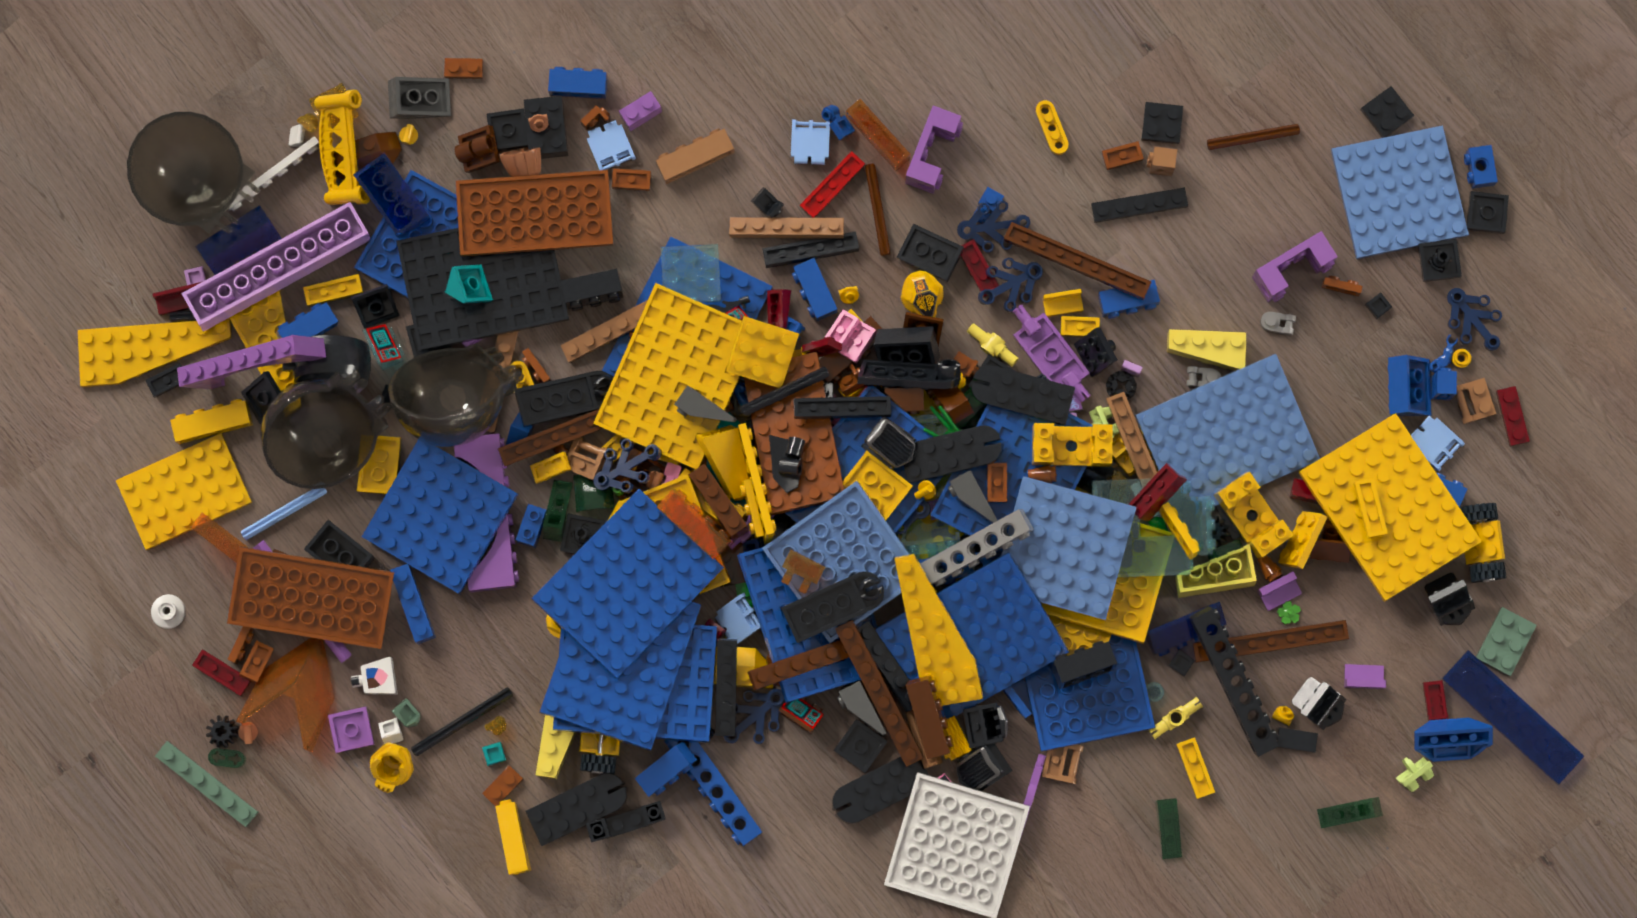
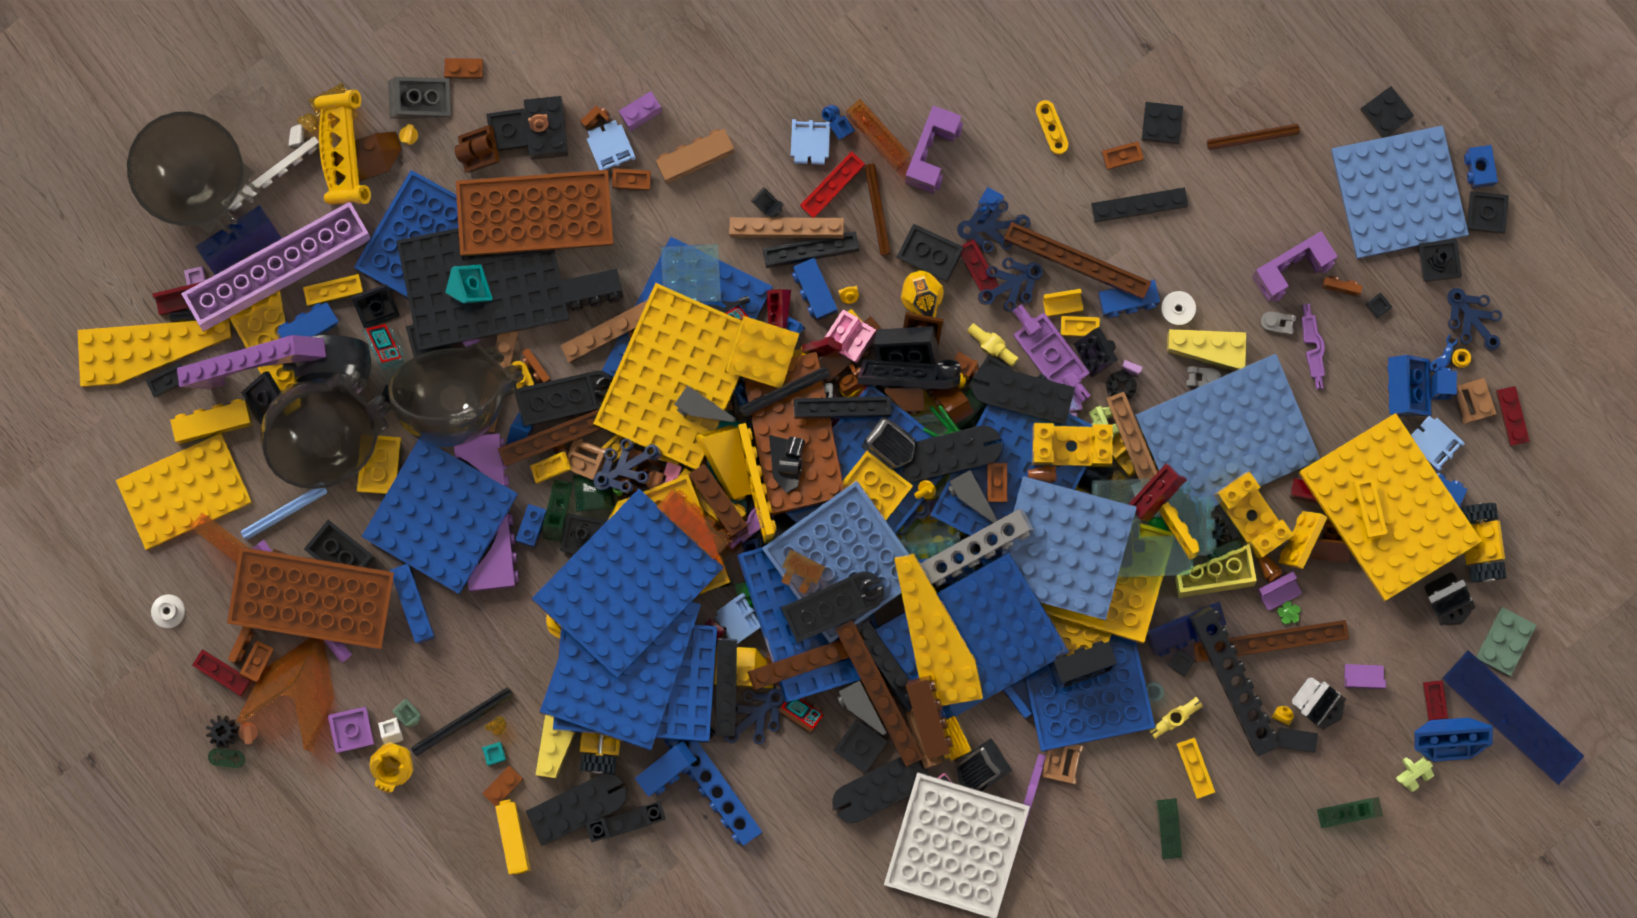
(206, 784): sand green plate -> none
(377, 678): white torso -> none
(391, 195): clear blue slope -> none
(522, 161): nougat hair -> none
(577, 83): blue brick -> none
(751, 508): yellow plate -> none
(985, 725): black piece -> none
(1162, 161): medium nougat brick -> none
(1180, 299): none -> white piece
(1311, 336): none -> medium lavender piece

